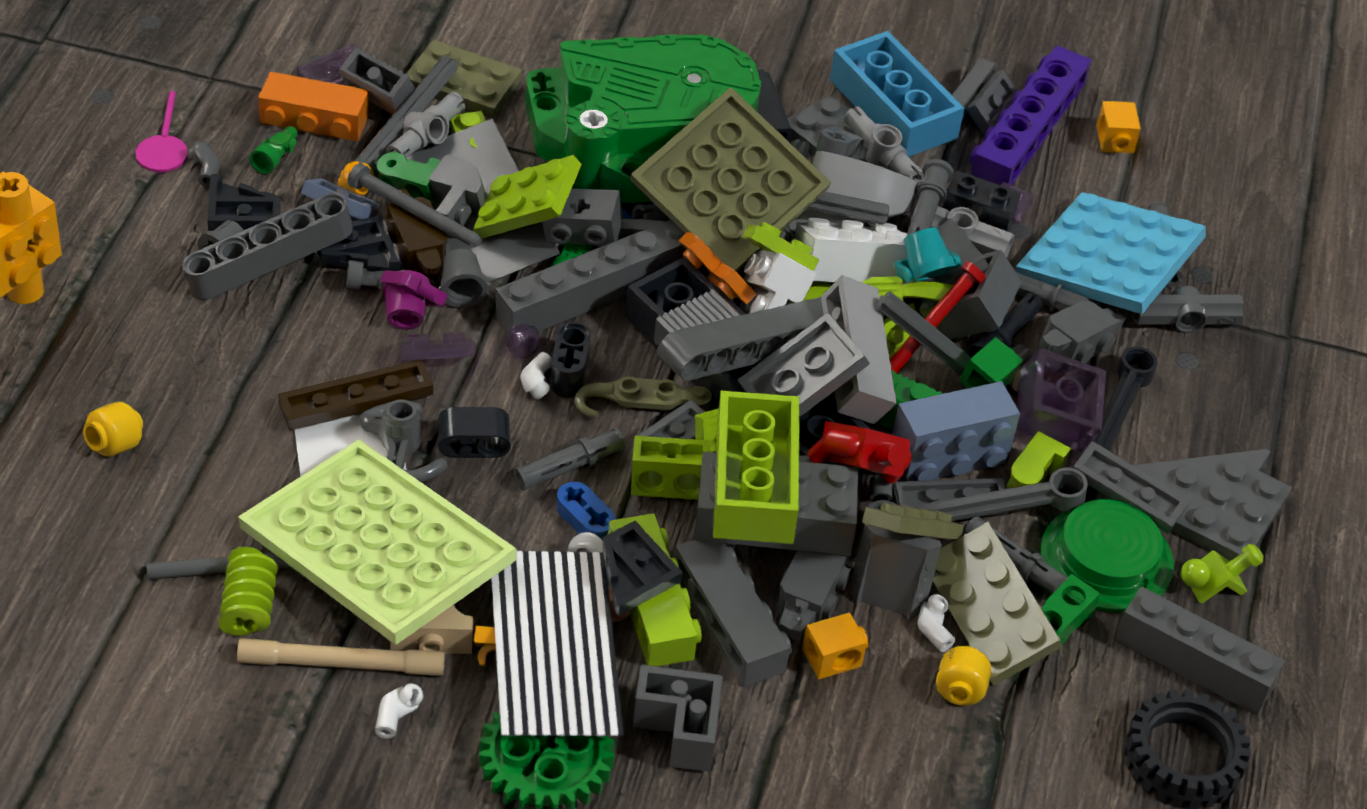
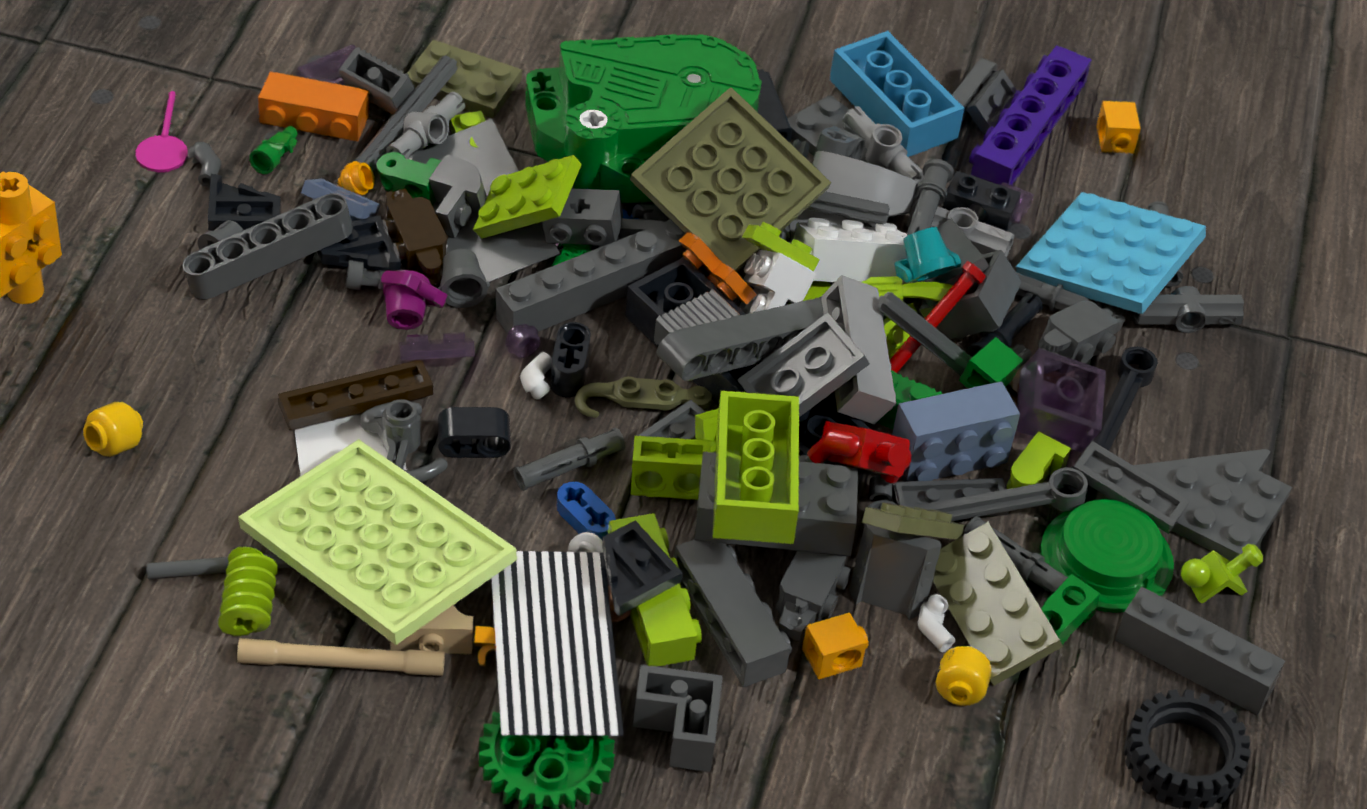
(361, 177): dark grey bar -> none
(394, 706): white arm -> none

